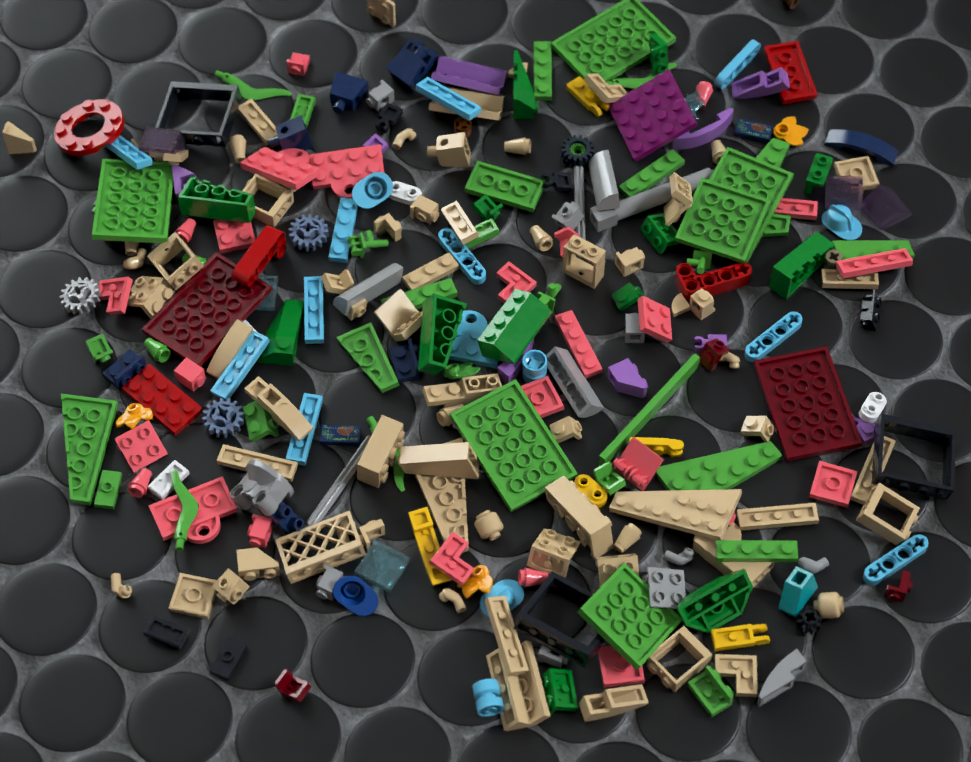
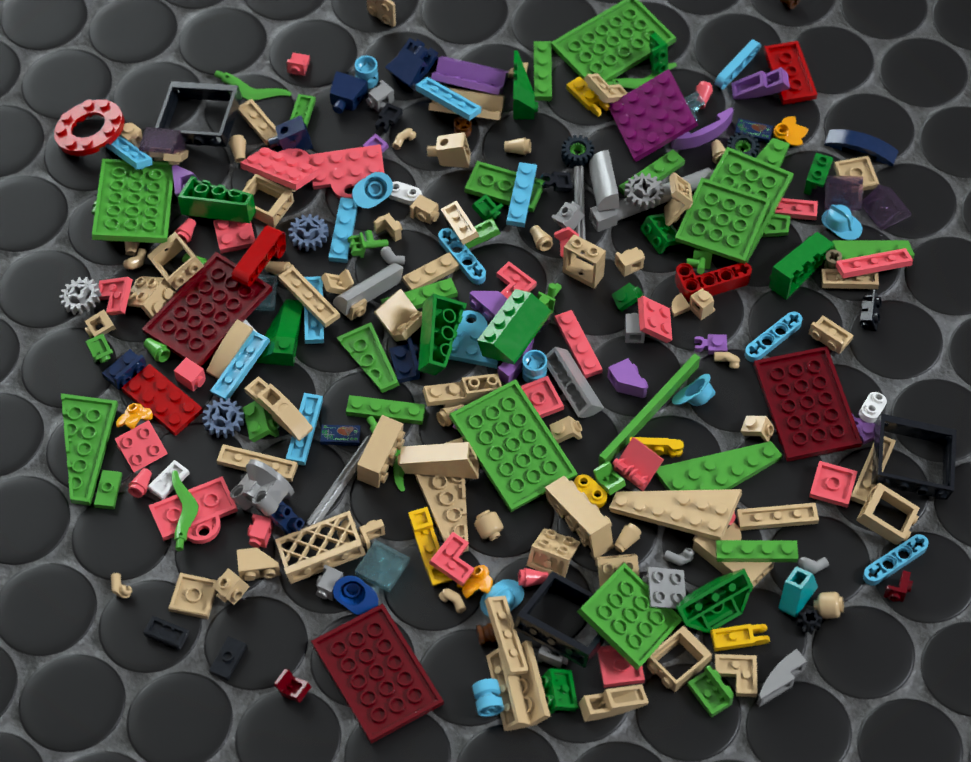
(17, 140): tan slope -> none
(99, 318): none -> tan brick
(131, 131): none -> tan plate
(277, 268): none -> tan cone
(309, 296): none -> tan plate
(367, 69): none -> medium azure wheel
(377, 673): none -> dark red plate
(390, 258): none -> light grey arm
(396, 410): none -> bright green plate
(459, 371): bright green plate -> none
(485, 633): none -> reddish brown wheel
(487, 302): none -> medium lavender slope
(521, 194): none -> medium azure plate
(644, 191): none -> light grey gear
(695, 393): none -> medium azure piece
(712, 353): dark red bracket -> none
(744, 141): none -> black bush
(830, 334): none -> tan bracket

